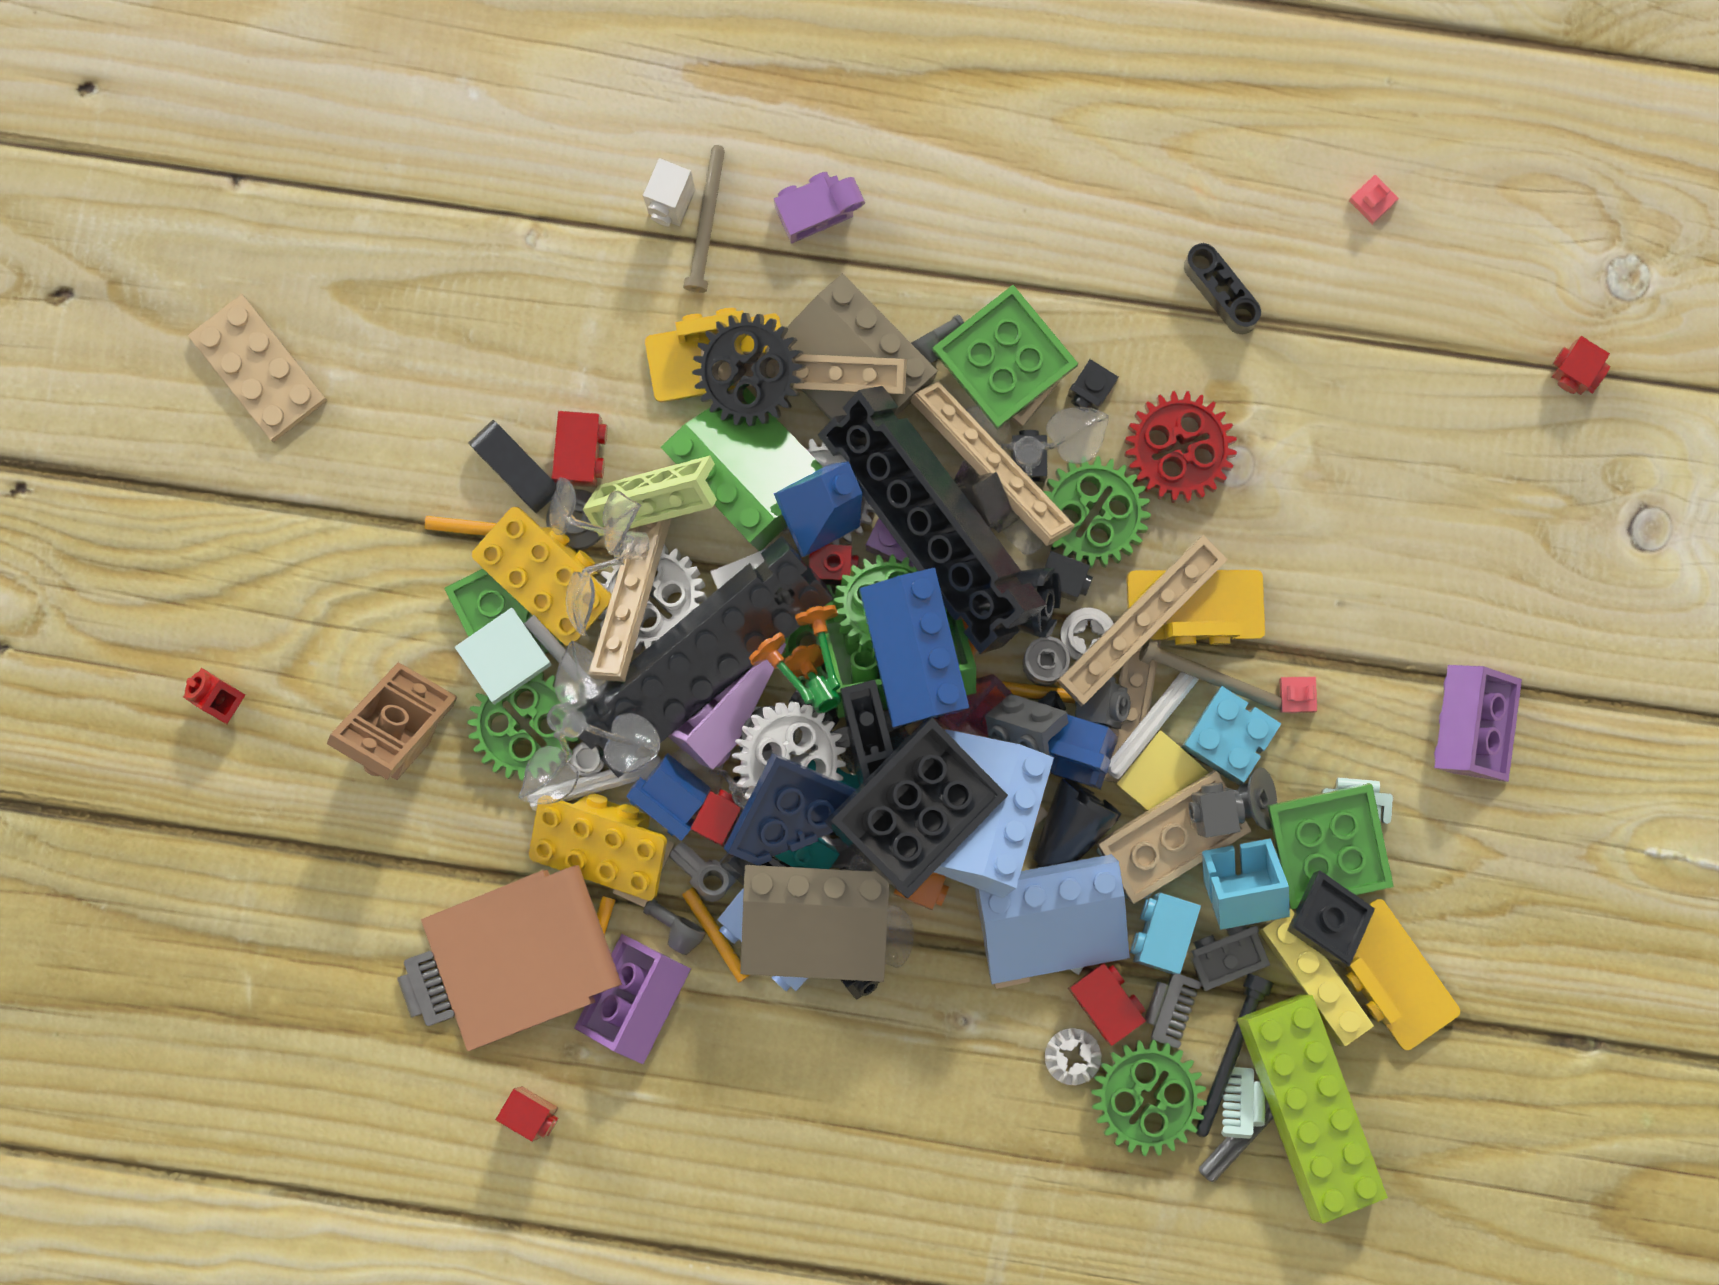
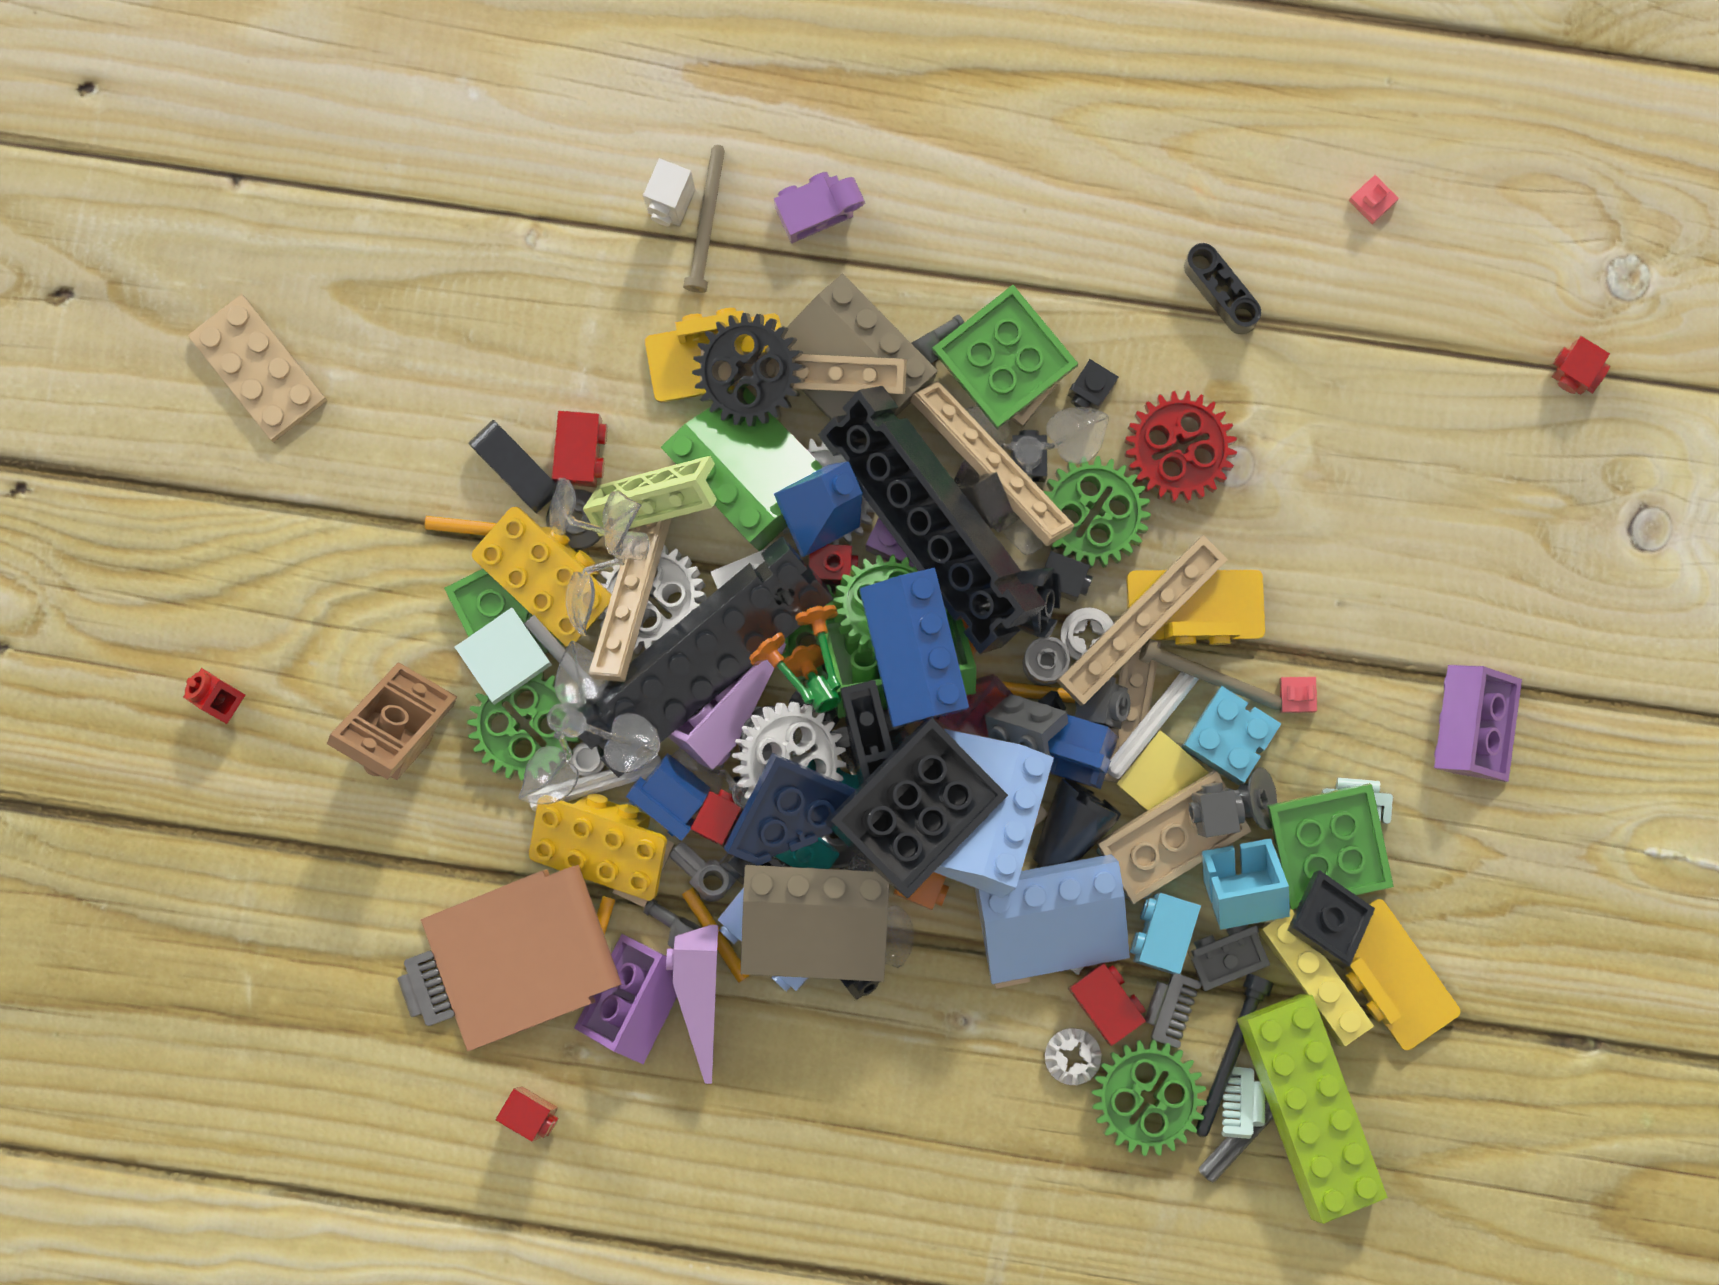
(695, 986): none -> lavender wedge

